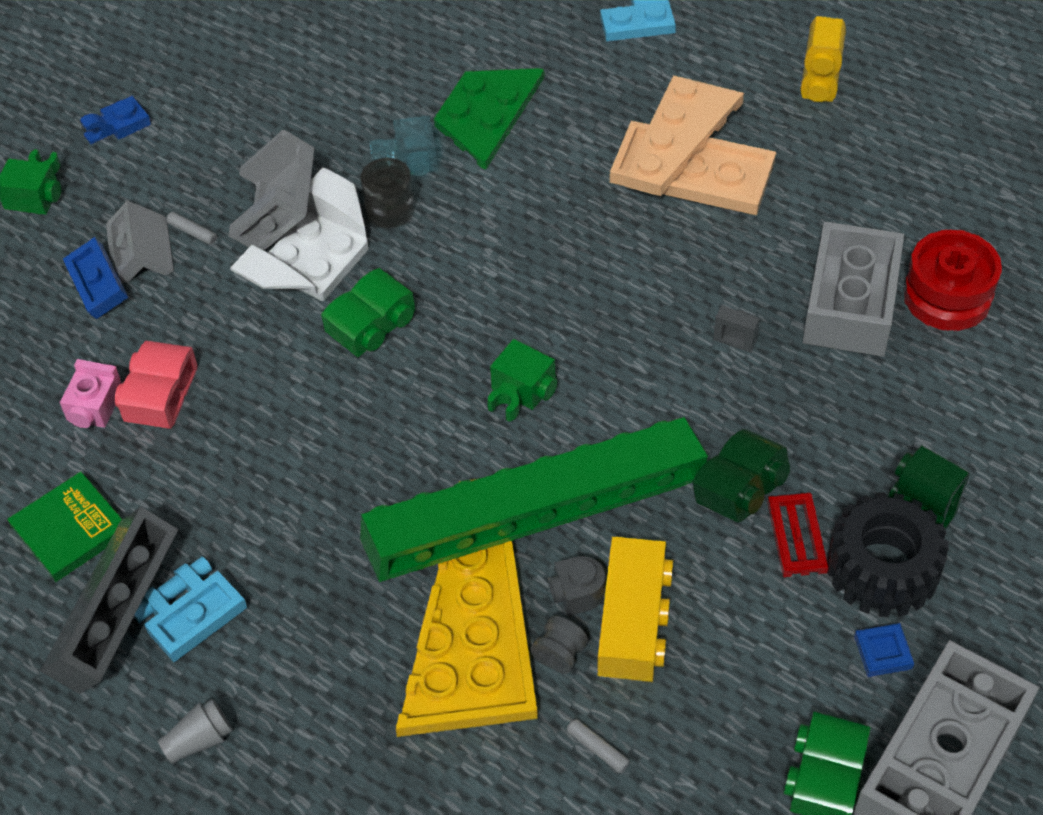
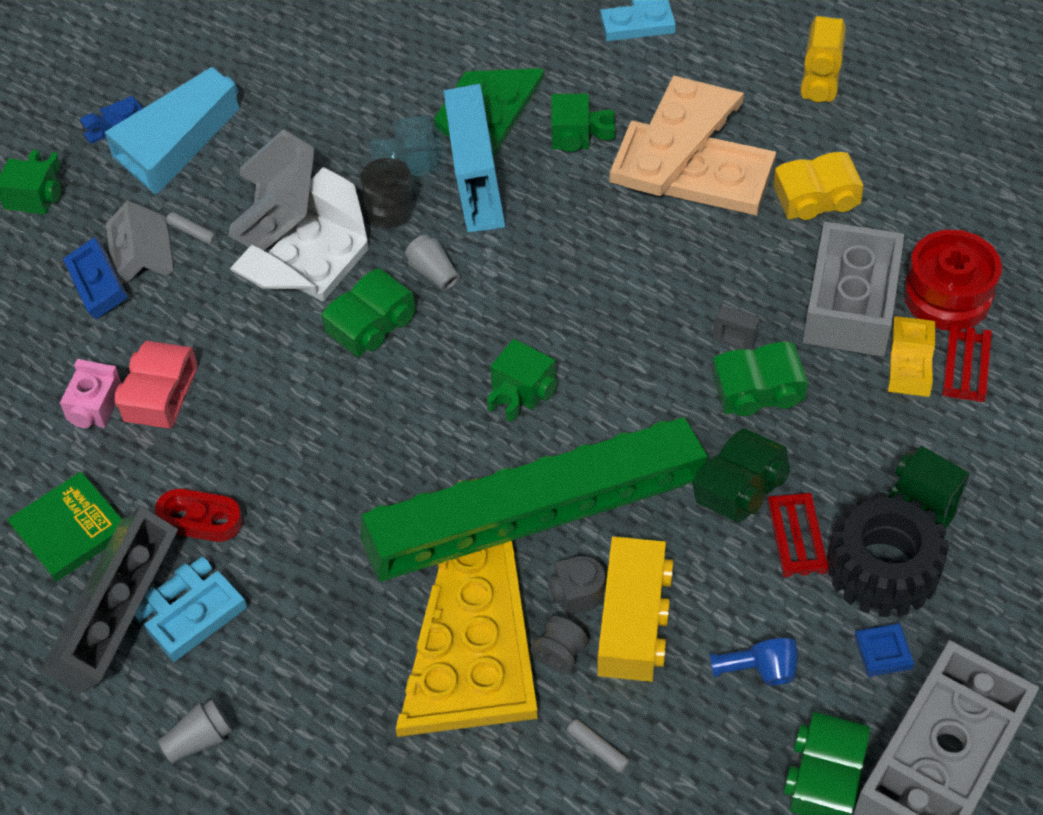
(173, 129): none -> medium azure slope
(201, 514): none -> red plate
(431, 261): none -> light grey cone
(473, 158): none -> medium azure slope
(573, 122): none -> green brick
(759, 378): none -> green brick
(773, 659): none -> blue bar
(818, 185): none -> yellow brick
(911, 356): none -> yellow slope
(969, 338): none -> red tile

